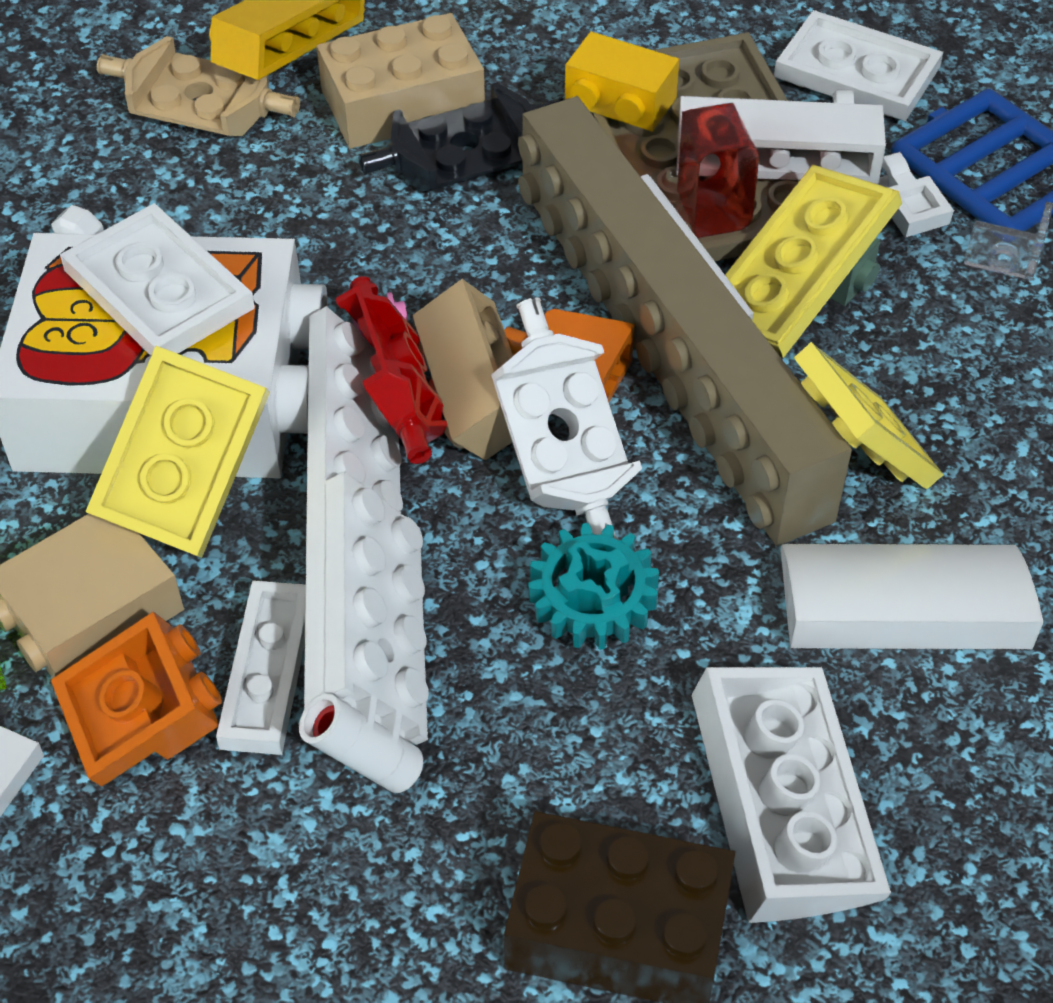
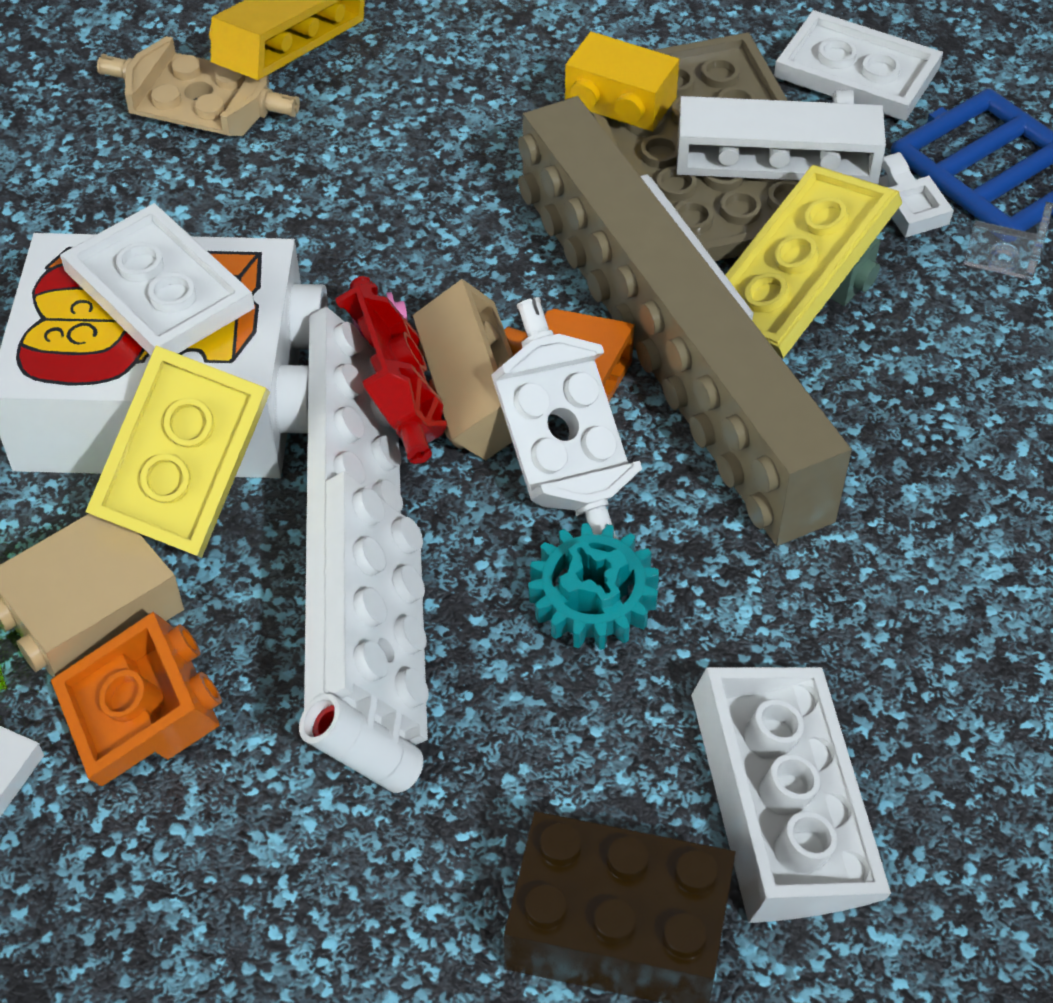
(76, 221): white tile -> none
(264, 670): white plate -> none
(407, 67): tan brick -> none
(430, 149): black plate -> none
(728, 197): clear red piece -> none
(865, 418): light yellow plate -> none
(909, 596): white slope -> none

